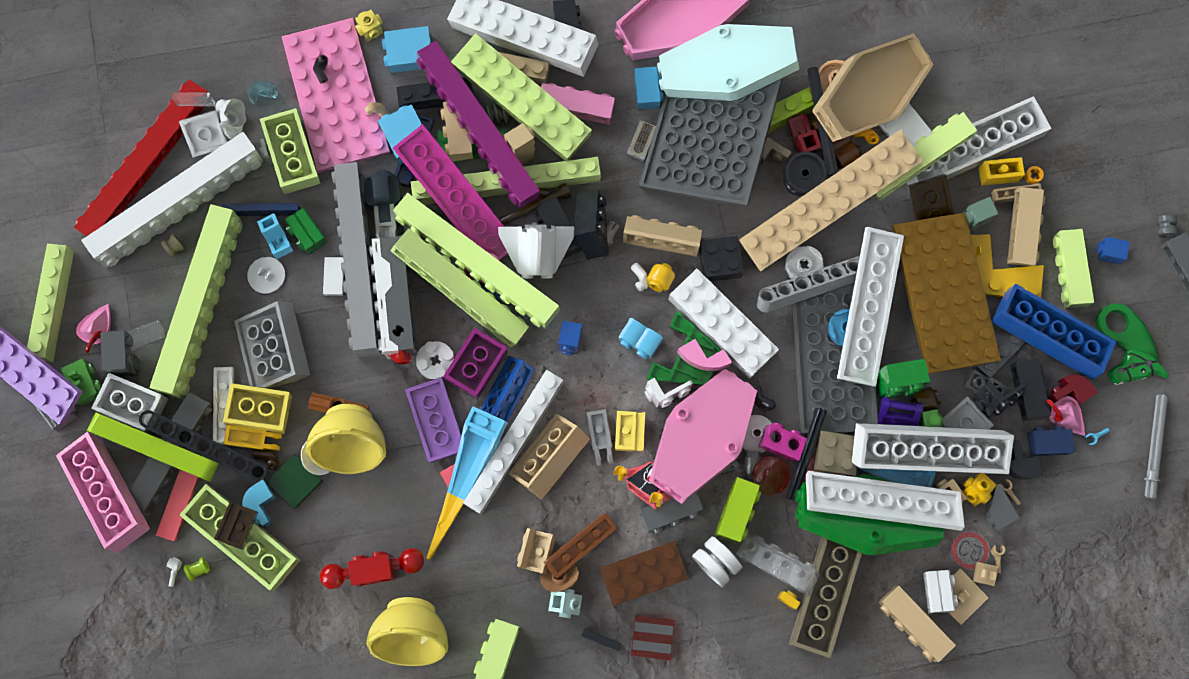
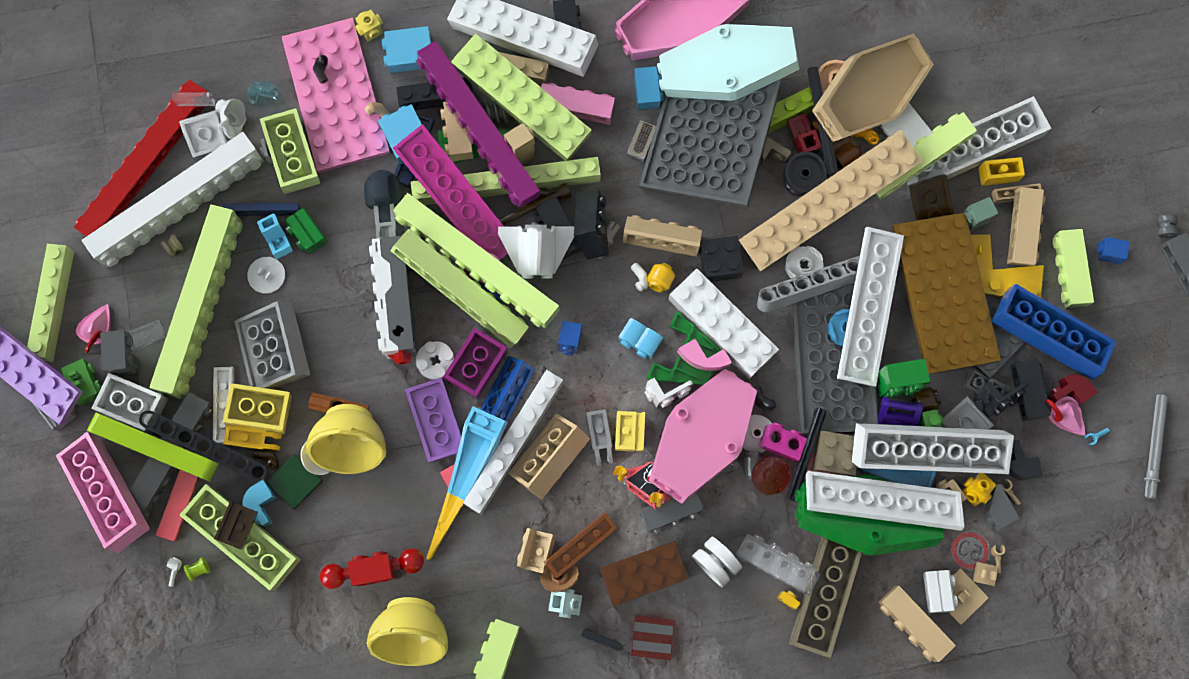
(333, 276): white tile -> none
(357, 259): light grey brick -> none
(738, 511): lime brick -> none
(1037, 179): light orange bush -> none
(1051, 442): dark blue brick -> none
(1140, 350): green animal -> none

